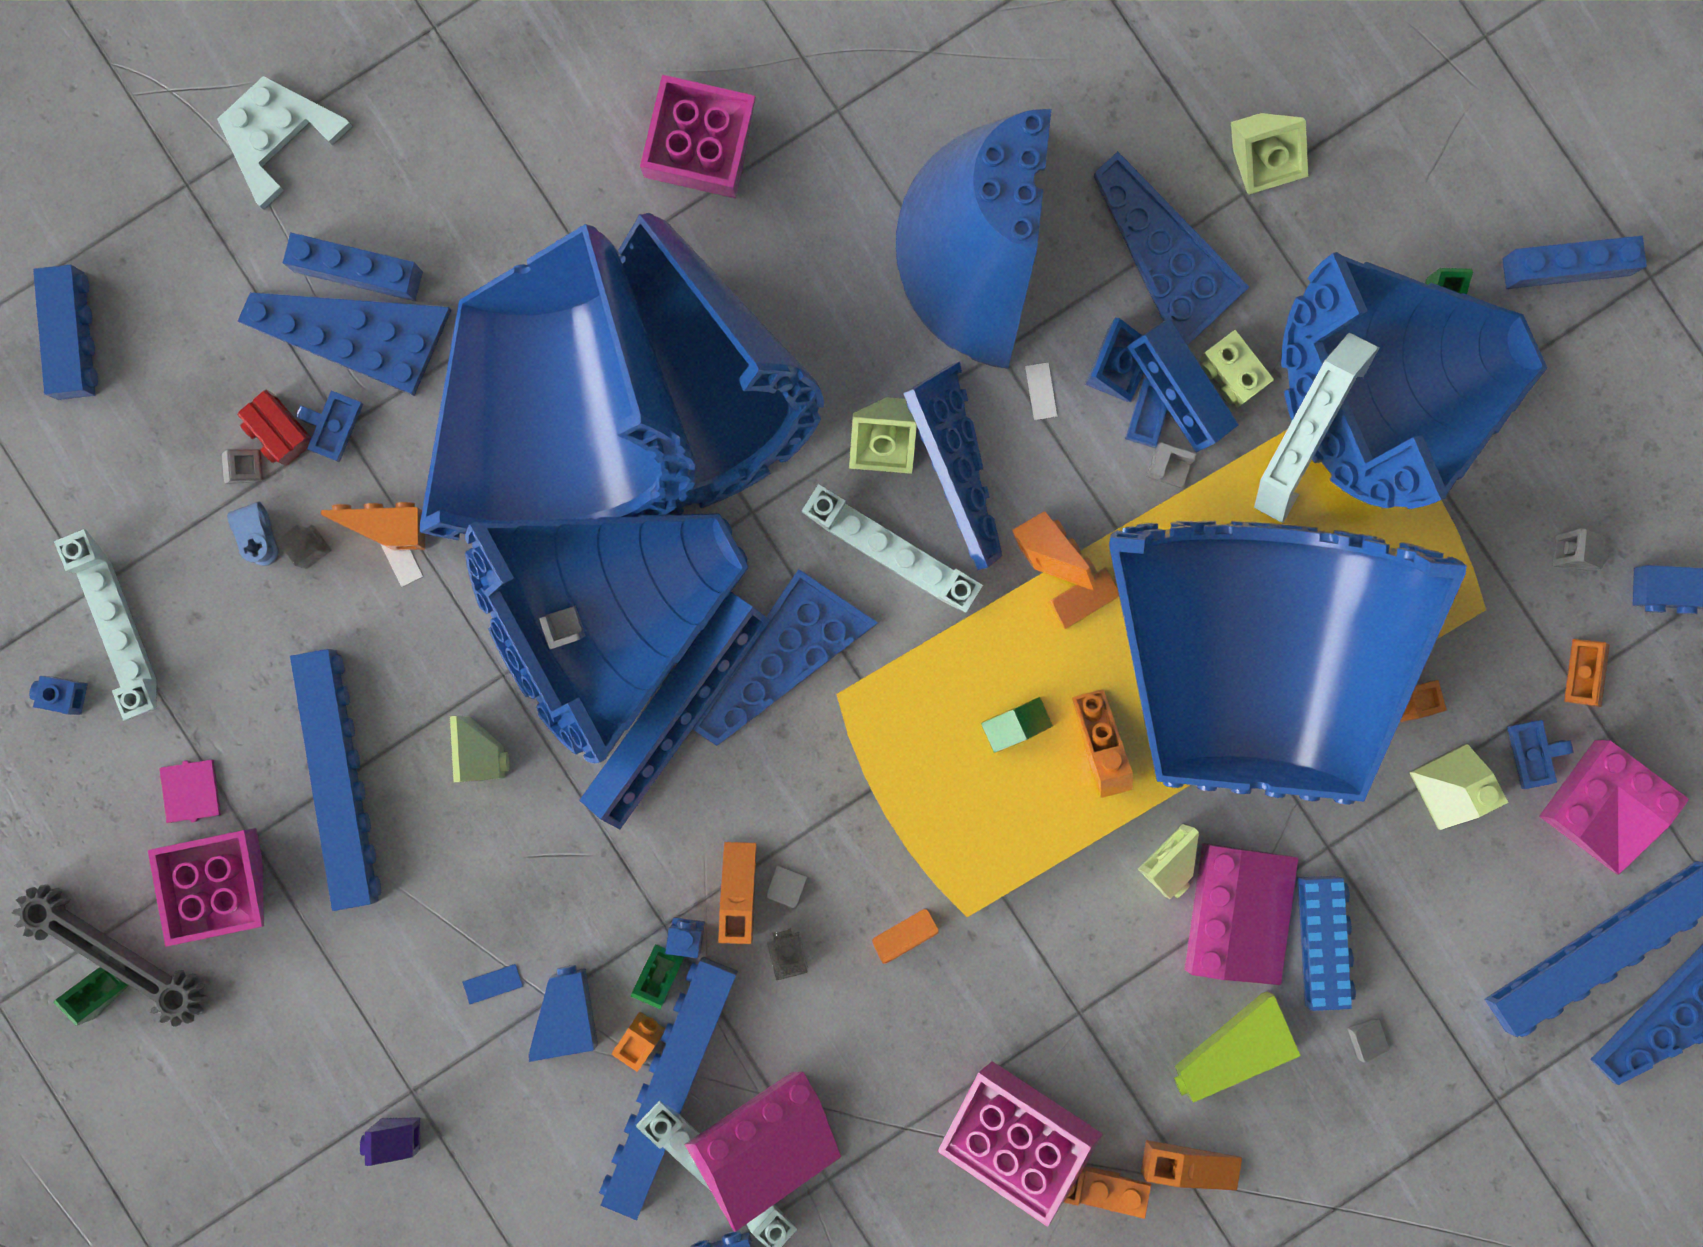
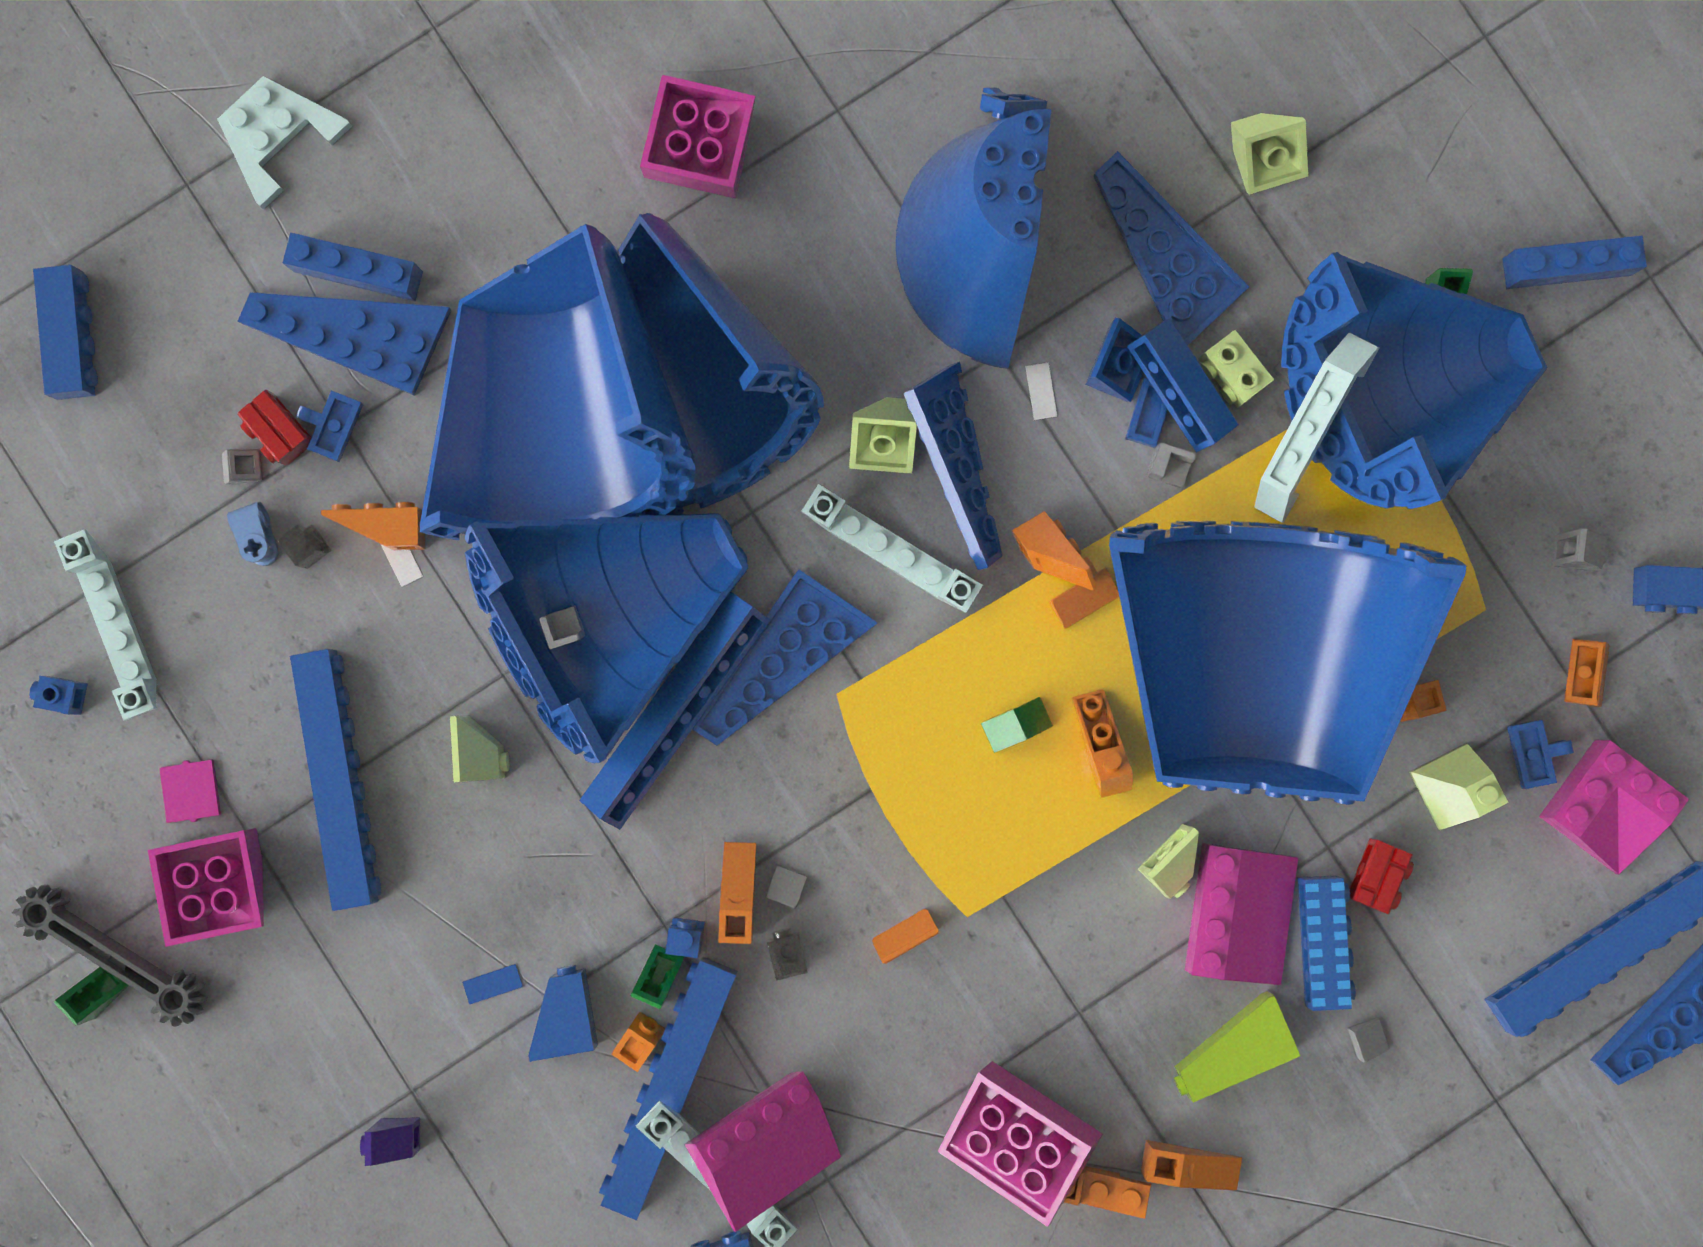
(1005, 105): none -> blue plate
(1380, 876): none -> red brick

